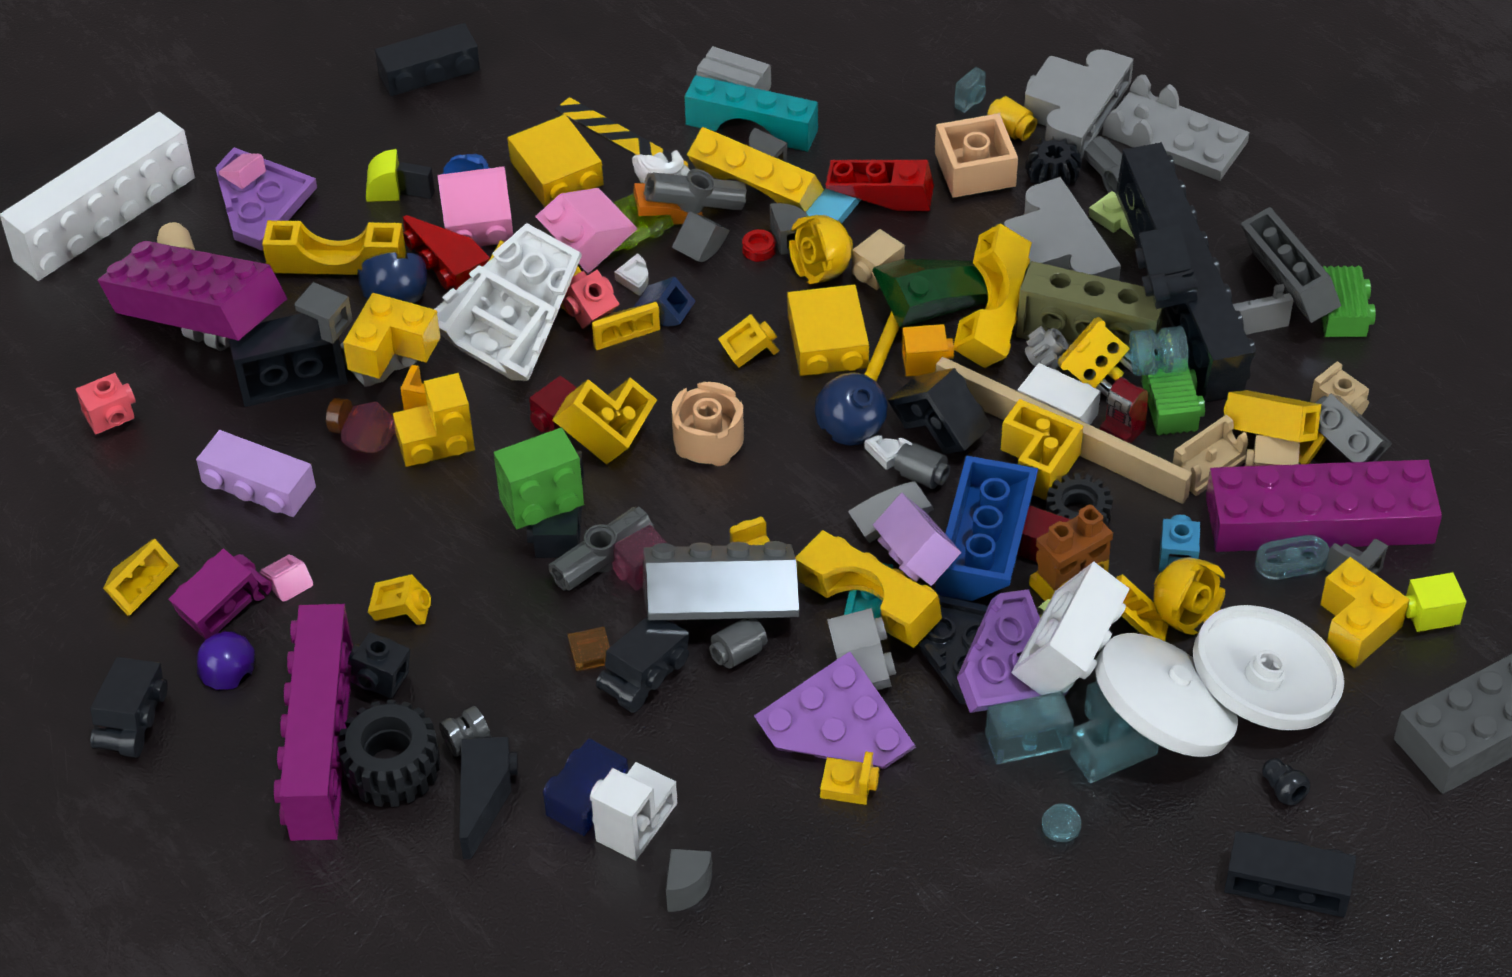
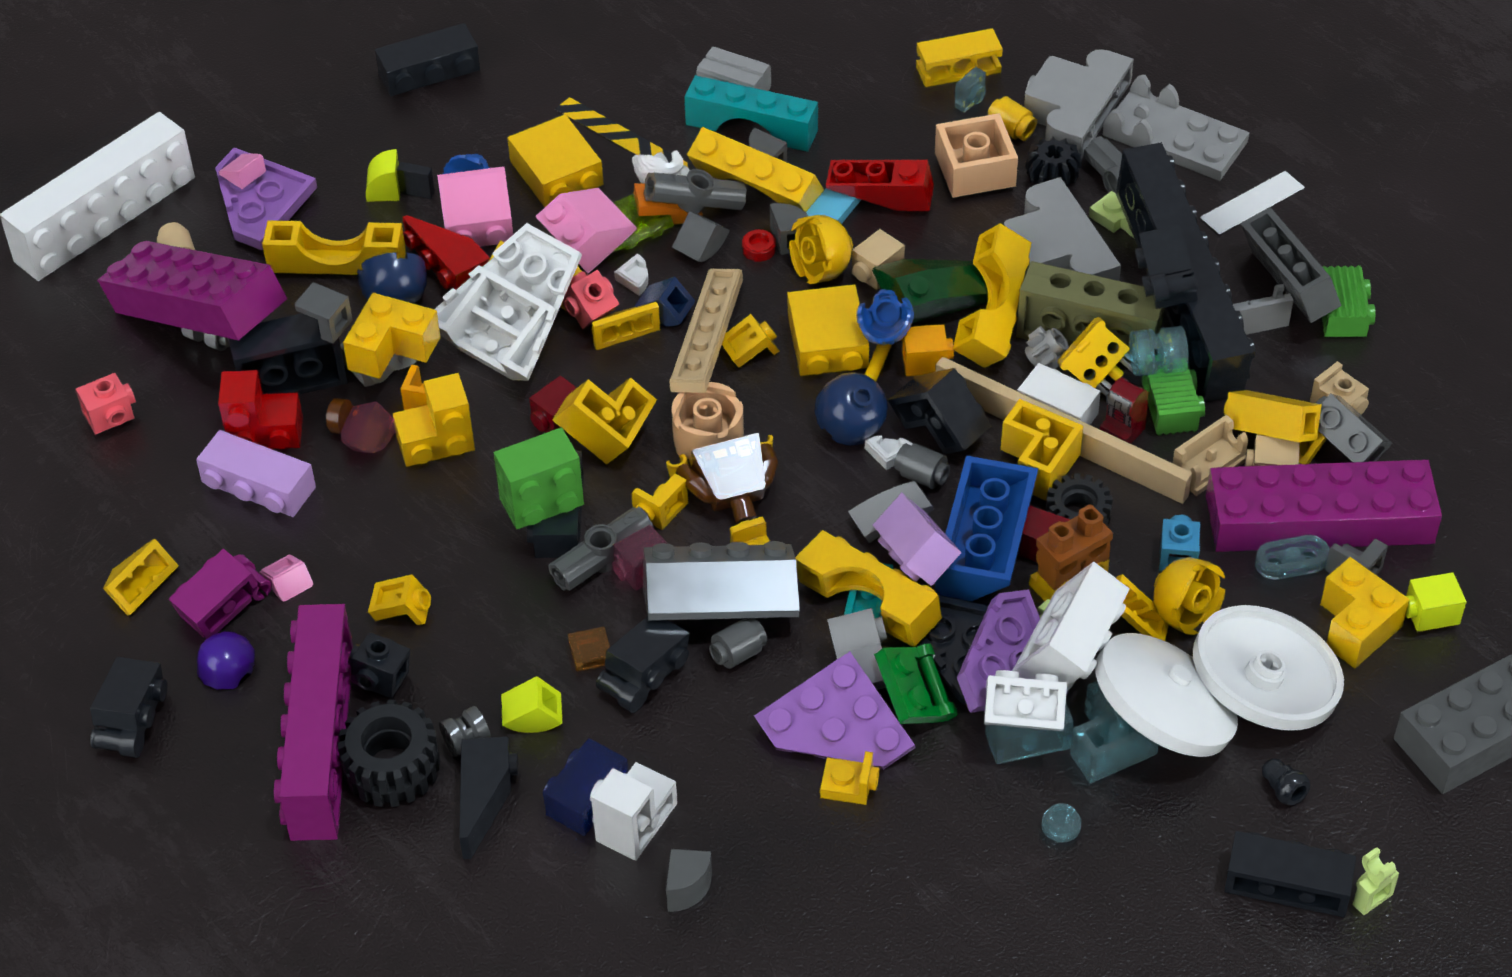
(259, 417): none -> red brick
(532, 707): none -> neon yellow brick
(665, 503): none -> yellow bracket
(706, 331): none -> tan tile
(730, 473): none -> torso
(886, 318): none -> blue hair
(907, 687): none -> green plate
(954, 56): none -> yellow piece
(1025, 702): none -> white bracket
(1252, 202): none -> white sticker
(1376, 883): none -> yellowish green plate

